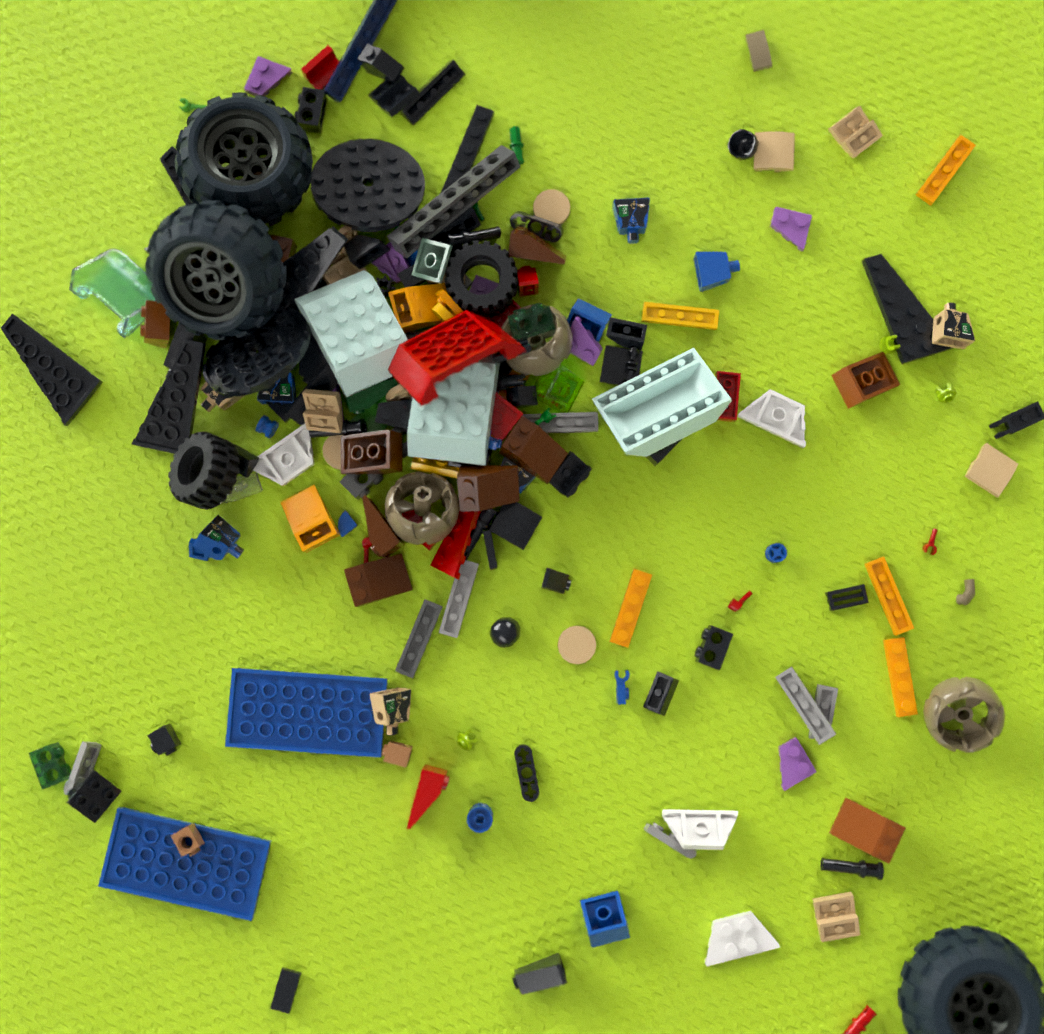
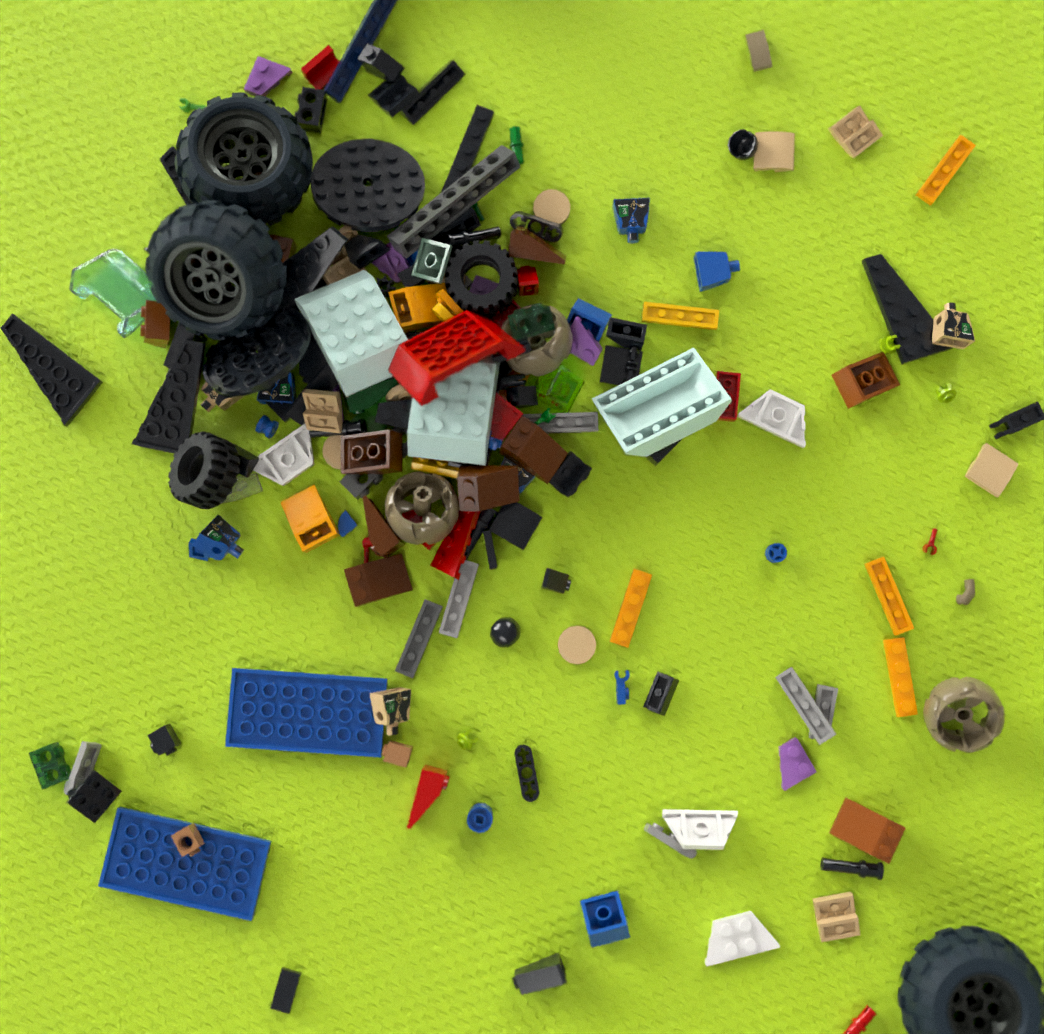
(719, 649): black brick -> none
(736, 605): red hand -> none
(791, 225): medium lavender wing -> none
(831, 600): black tile -> none

